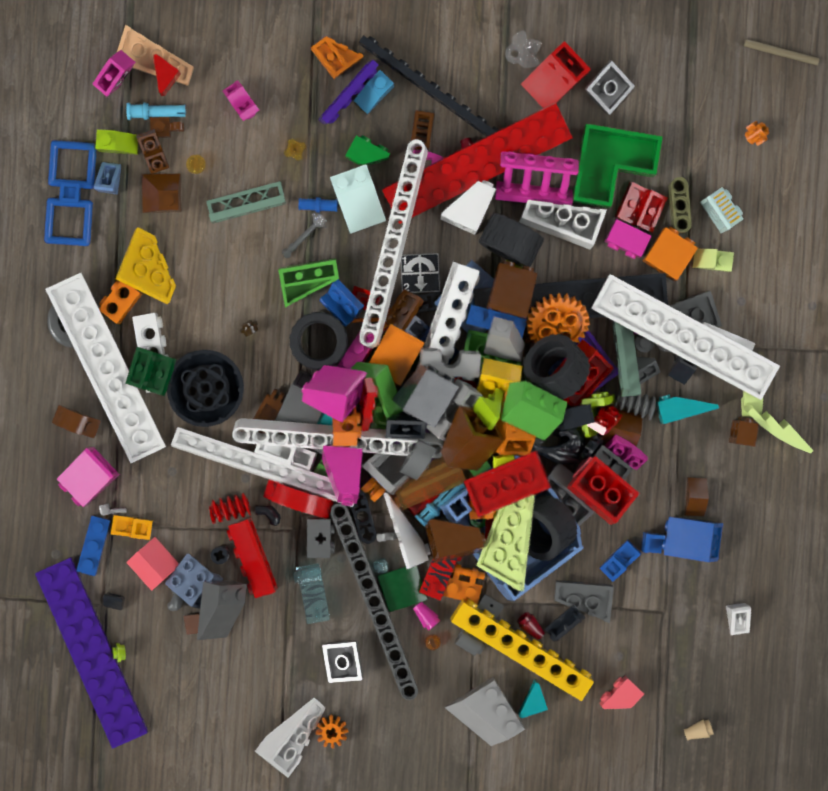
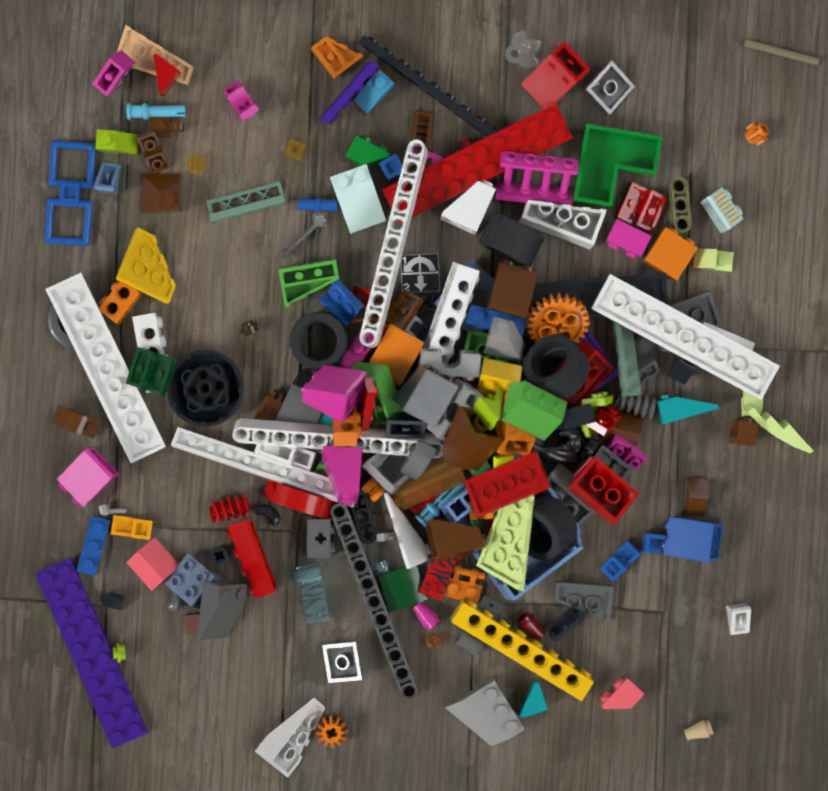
(391, 166): none -> blue panel

